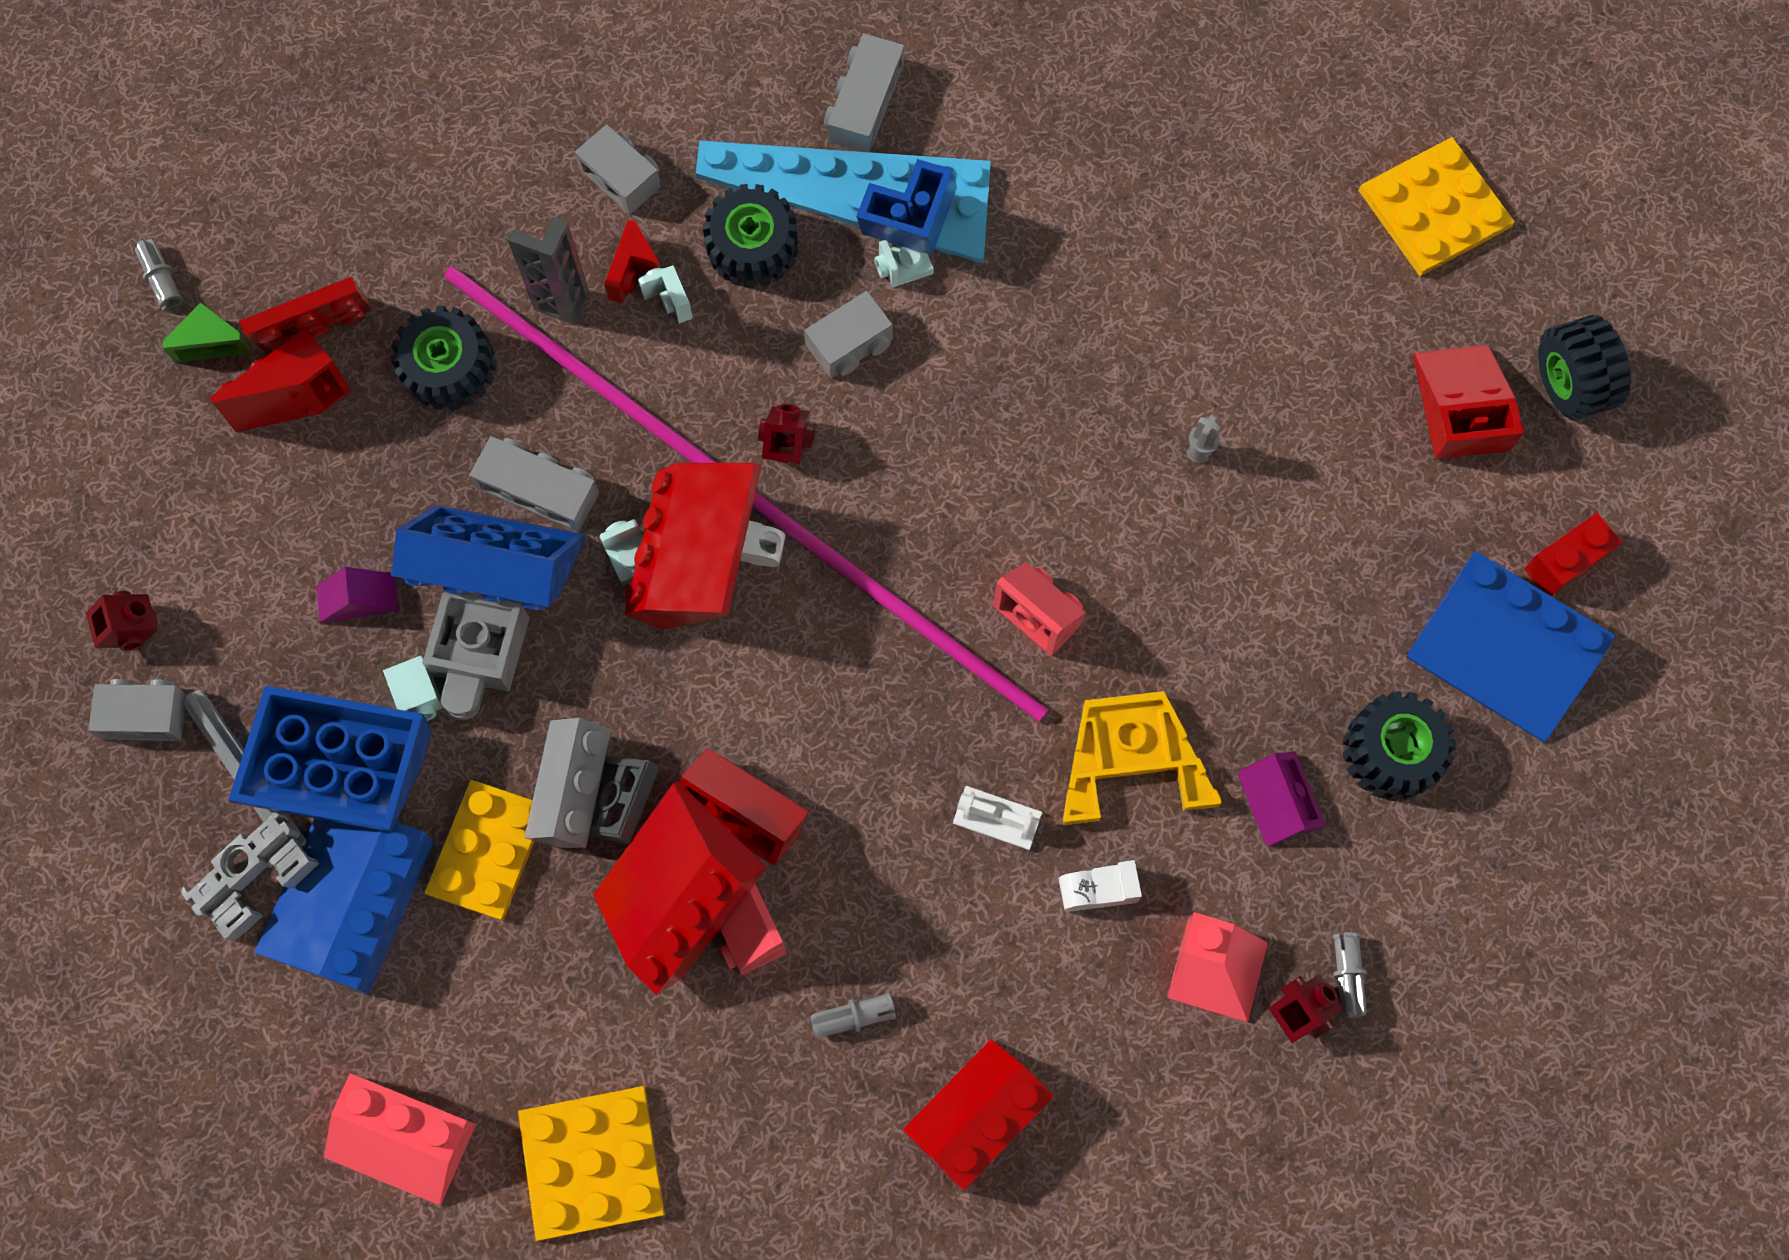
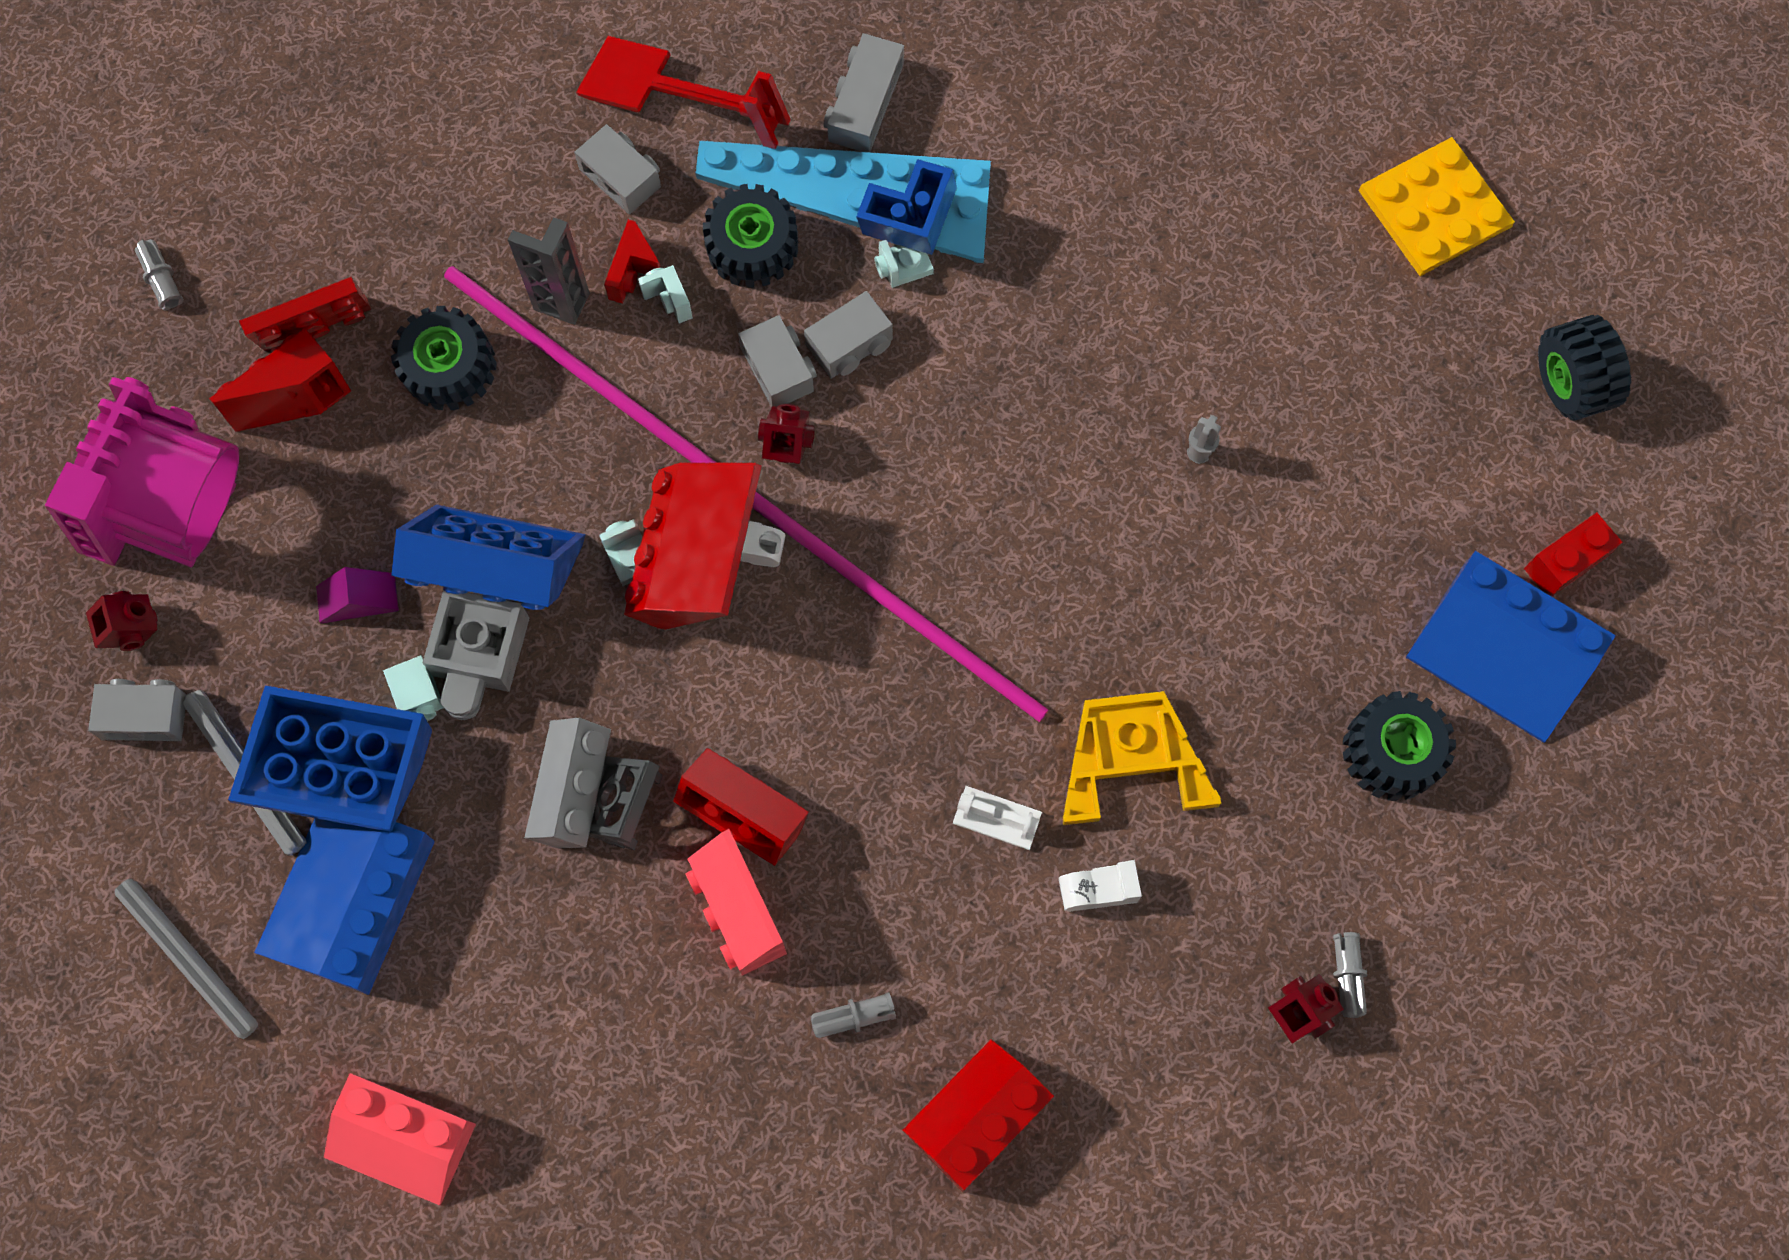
(143, 481): none -> dark pink hose
(186, 958): none -> light grey axle
(204, 337): bright green slope -> none
(265, 848): light grey piece -> none
(483, 852): yellow plate -> none
(535, 483): light grey brick -> none
(590, 1163): yellow plate -> none
(630, 70): none -> red piece
(674, 888): red slope -> none
(777, 362): none -> light grey brick
(1038, 607): coral slope -> none
(1217, 967): coral slope -> none
(1280, 797): magenta panel -> none
(1467, 402): red slope -> none

